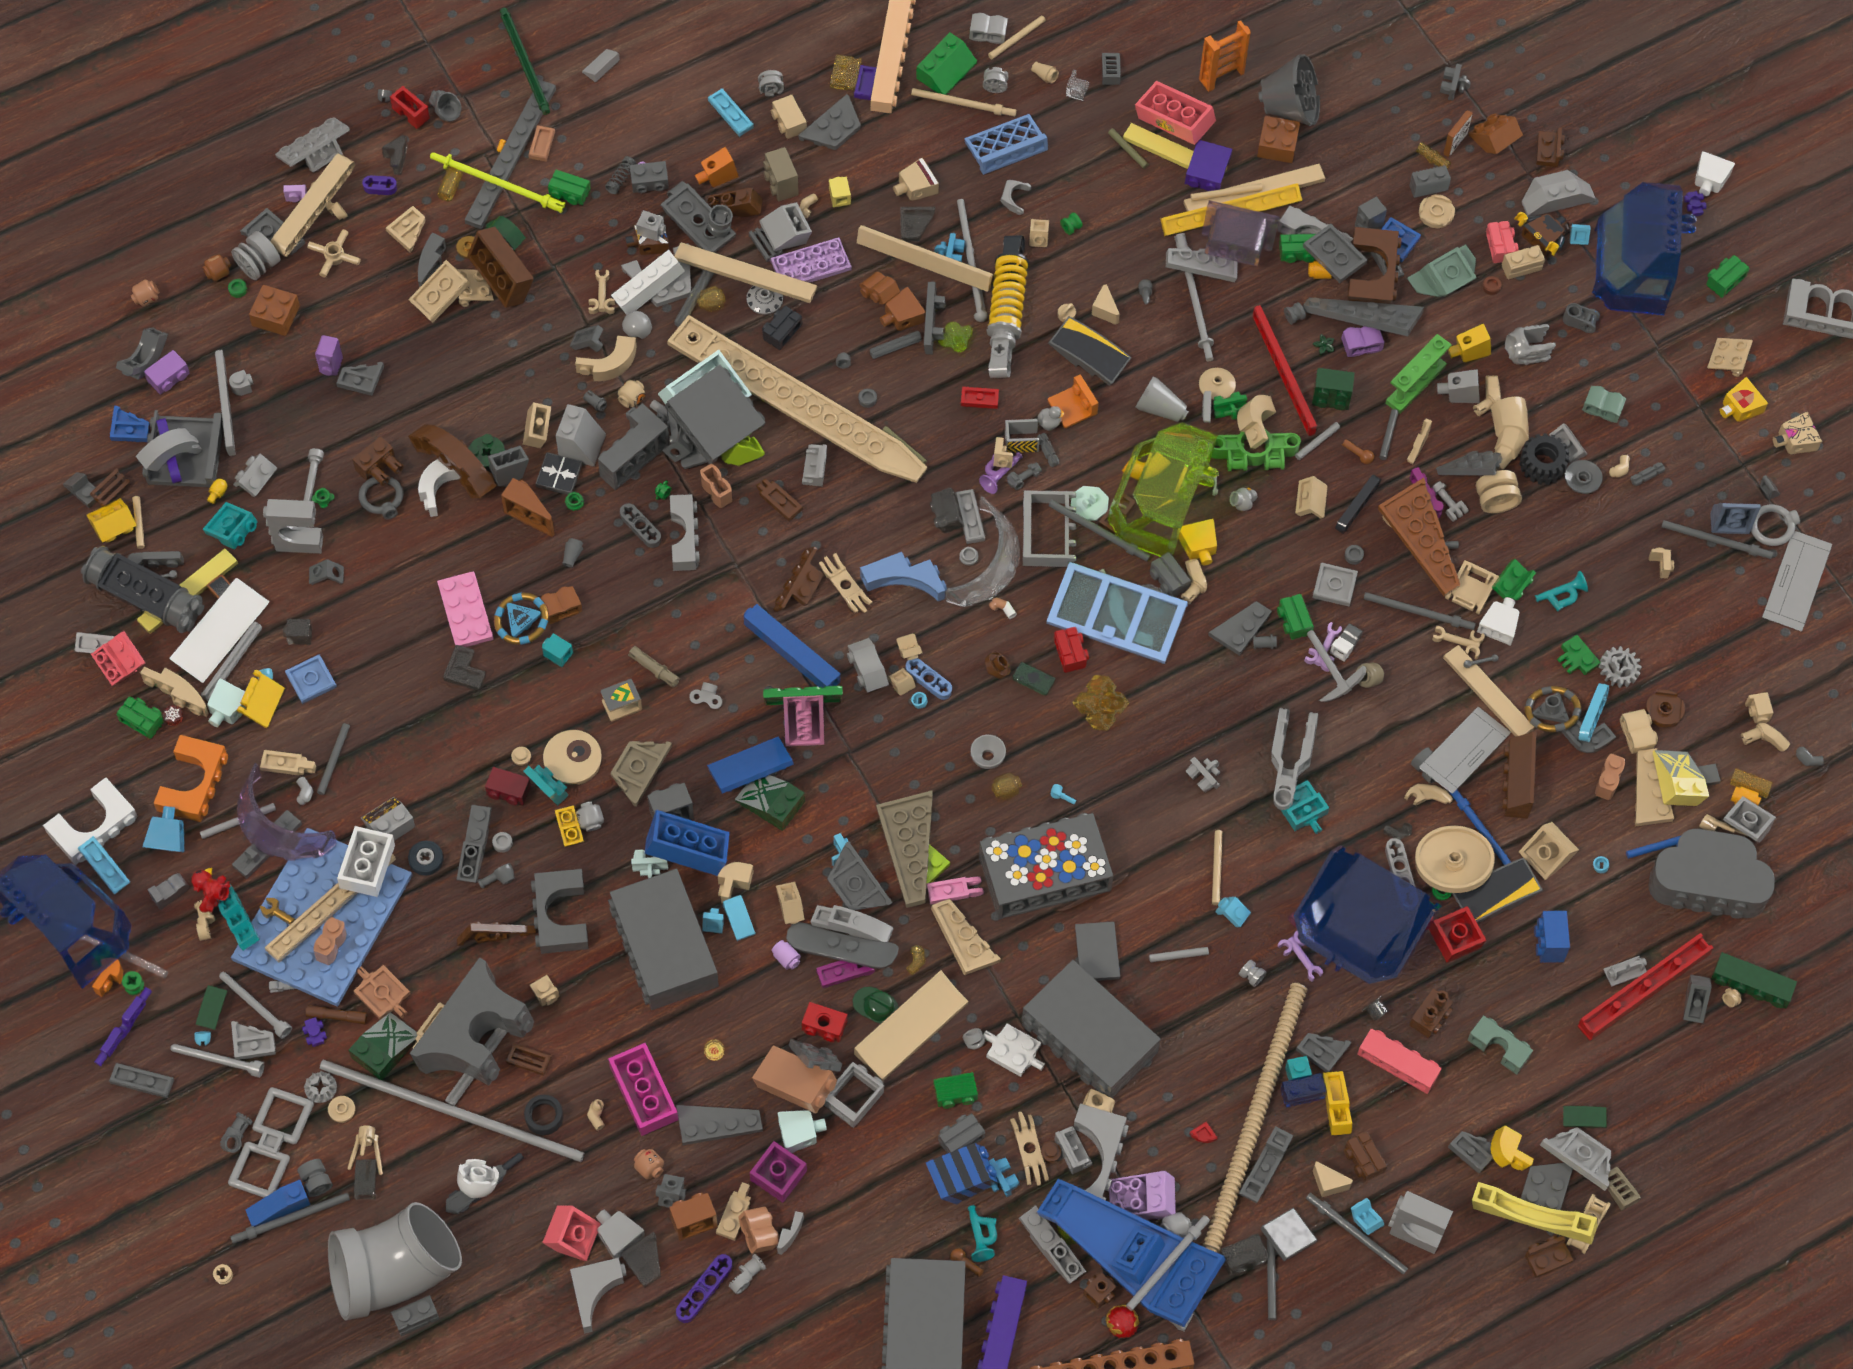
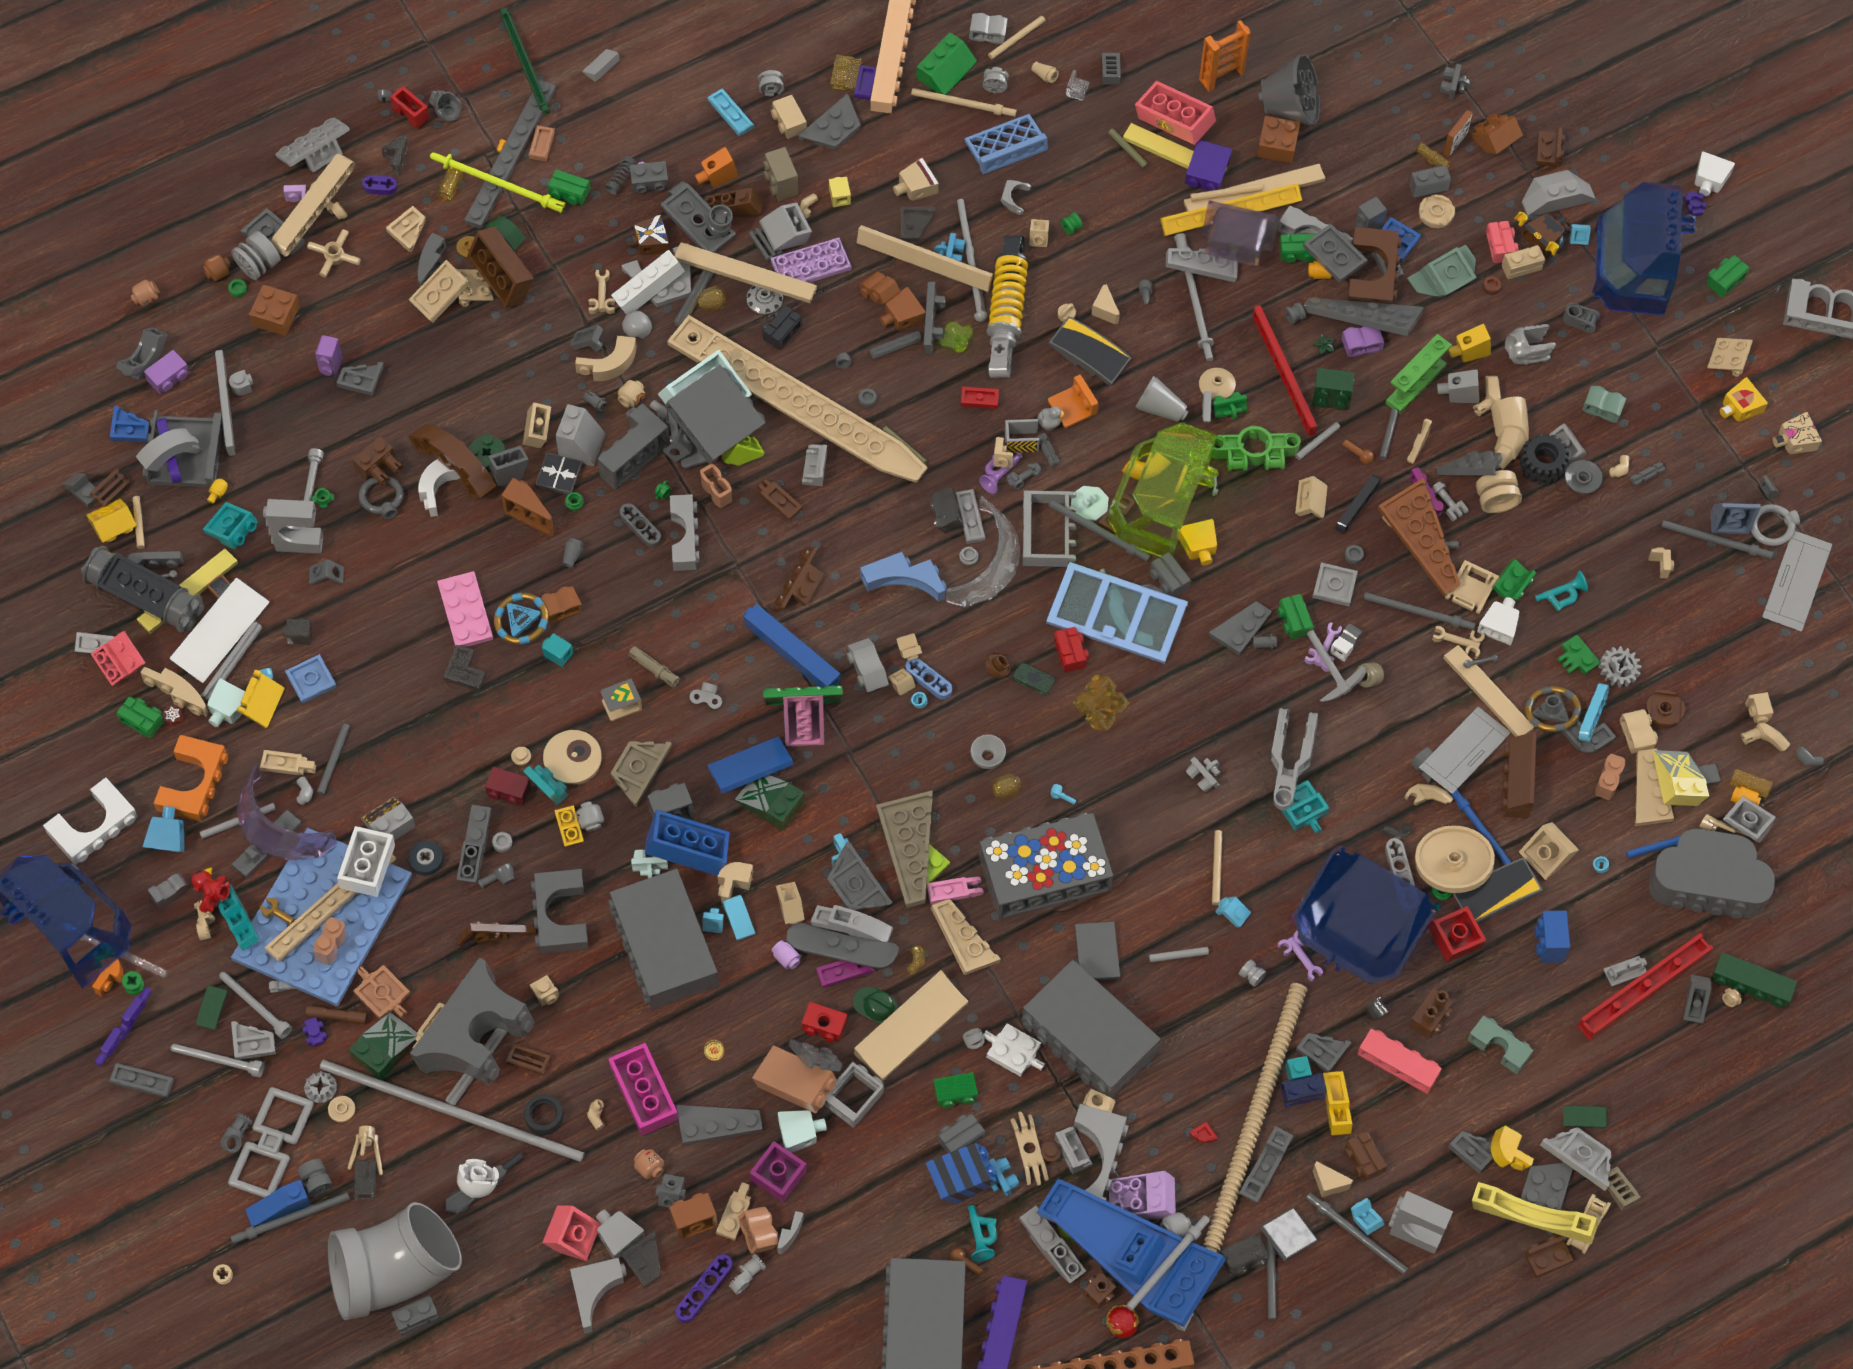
(103, 865): medium azure tile -> none
(202, 1036): medium azure hinge -> none
(255, 474): light grey bracket -> none
(650, 225): light grey brick -> none
(840, 575): tan piece -> none
(1004, 605): arm -> none
(1197, 578): tan arm -> none
(1243, 498): light grey animal -> none
(1251, 418): tan arch -> none

